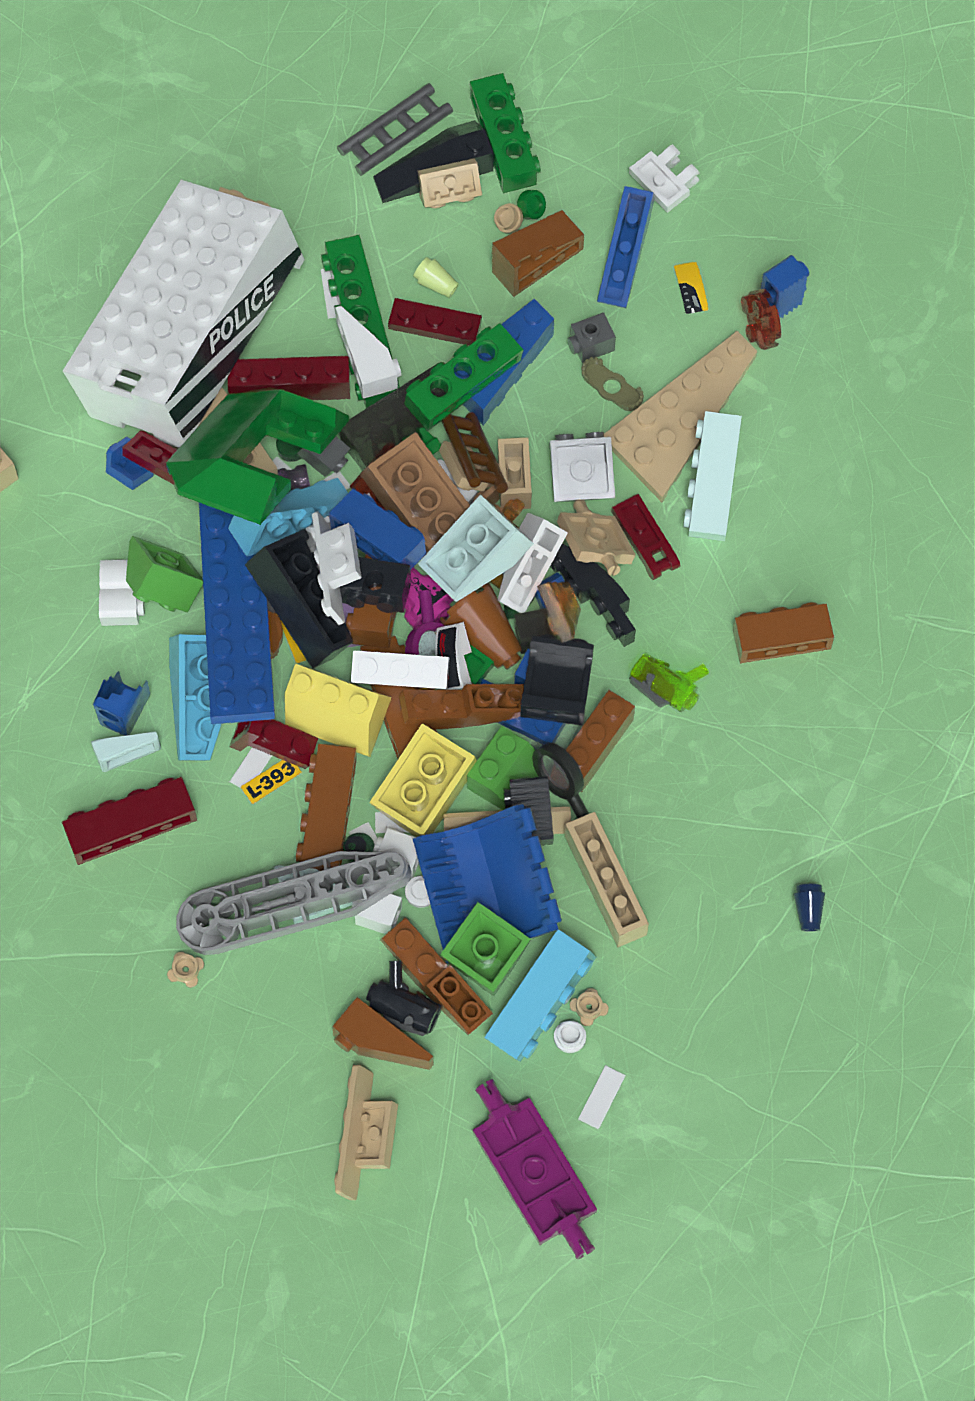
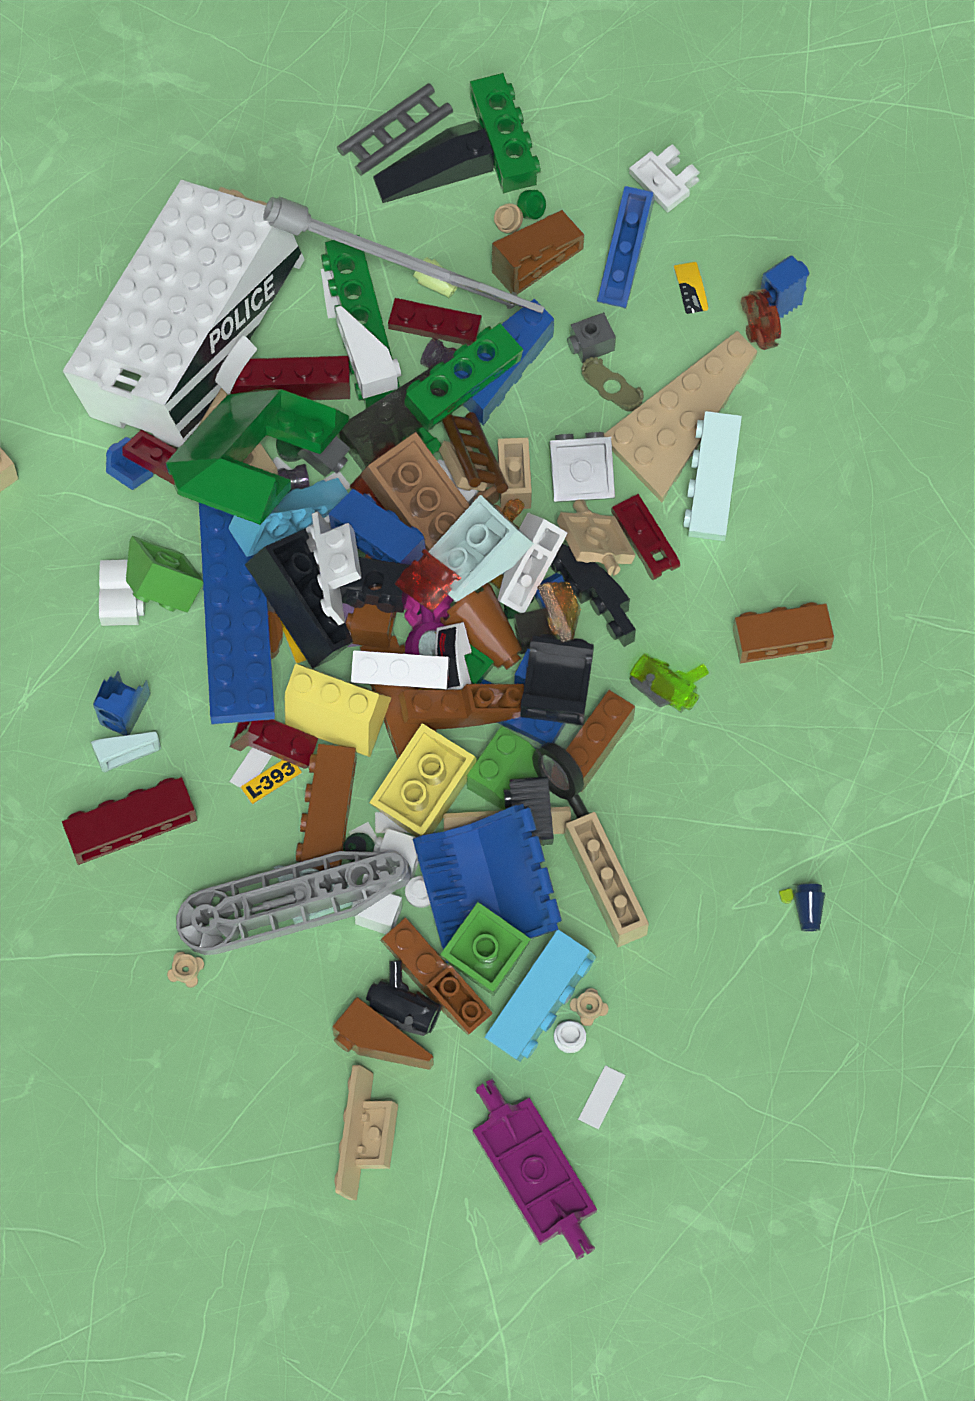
(191, 698): medium azure wedge -> none
(235, 363): none -> white sticker
(295, 218): none -> light grey flag
(427, 580): none -> clear red plate
(435, 353): none -> clear purple wheel
(449, 183): tan bracket -> none
(786, 896): none -> lime piece

